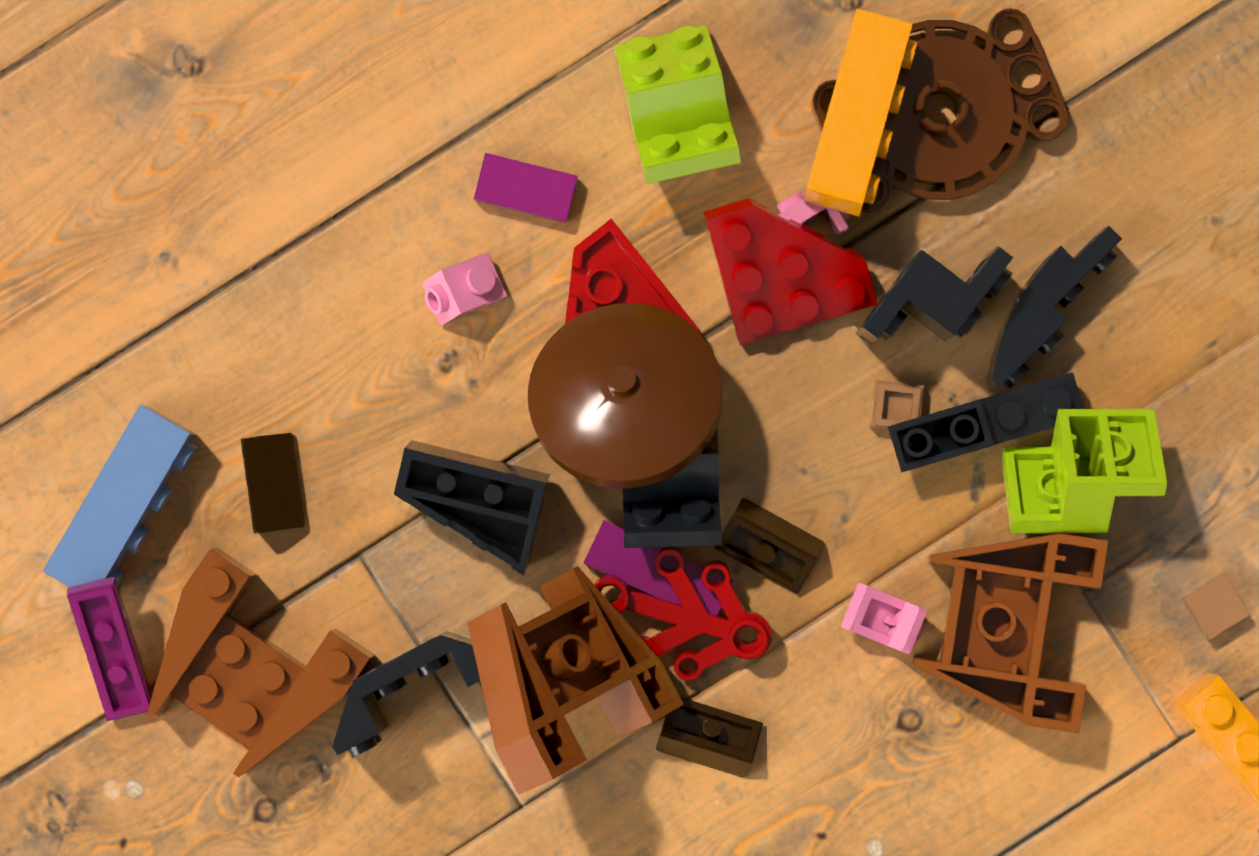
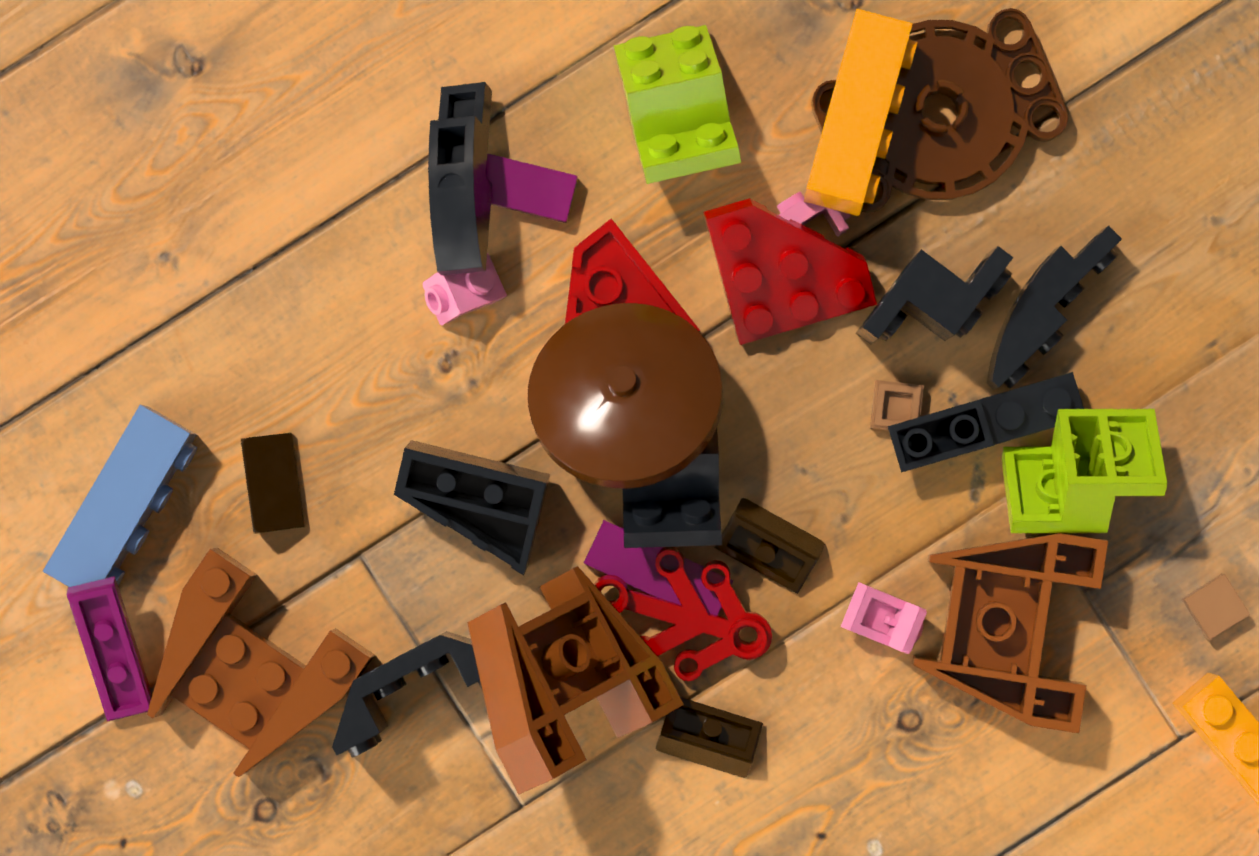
(458, 179): none -> black slope

